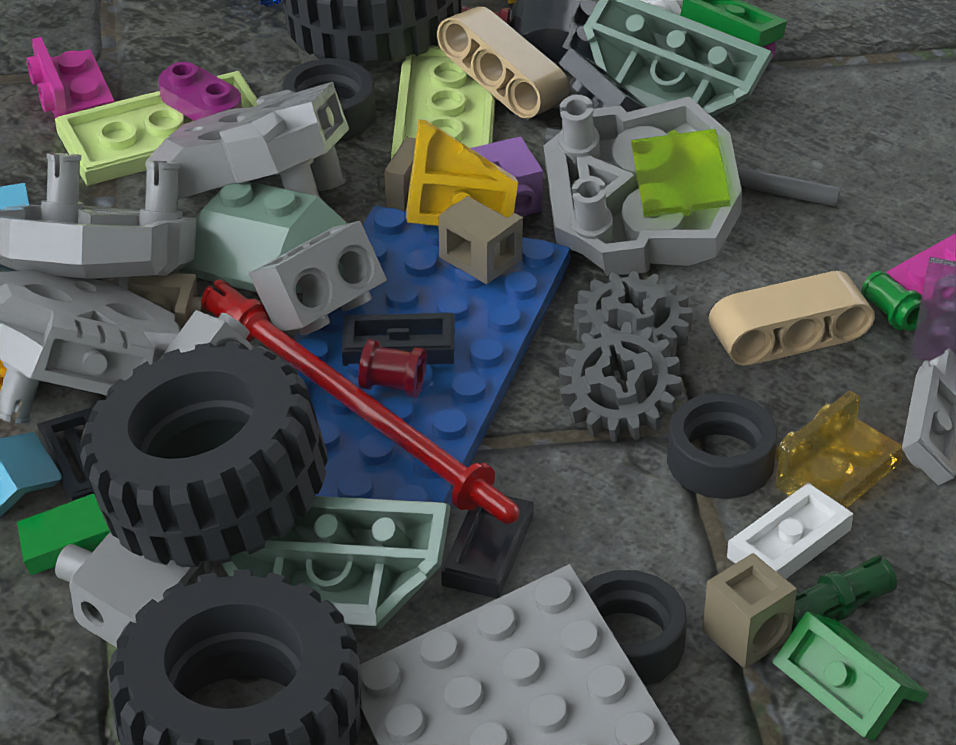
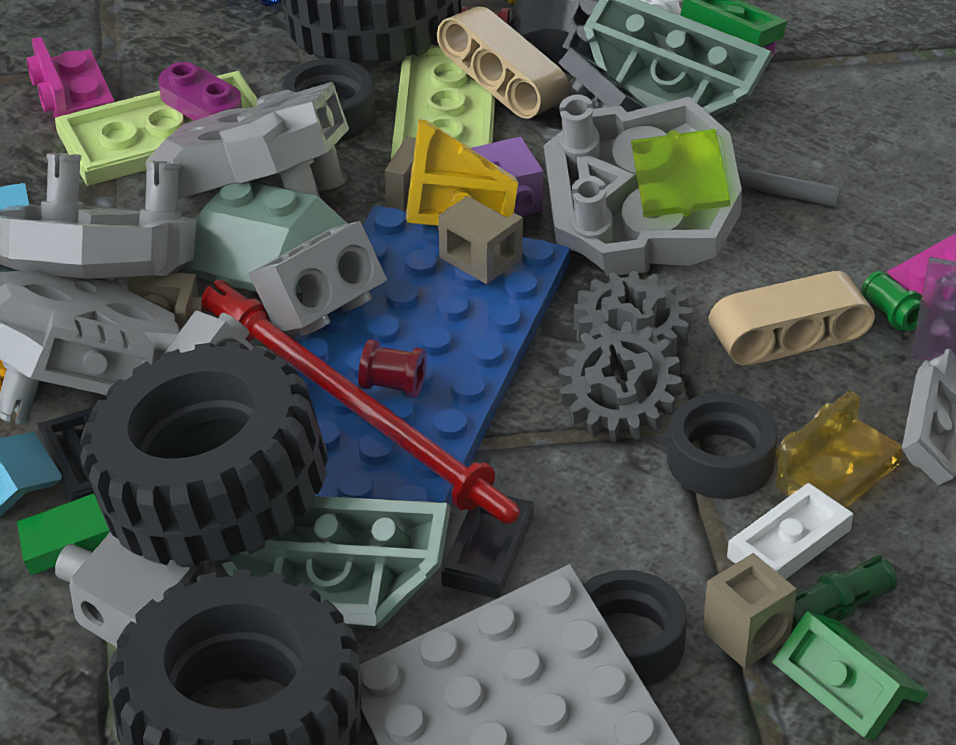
(401, 332): black tile -> none

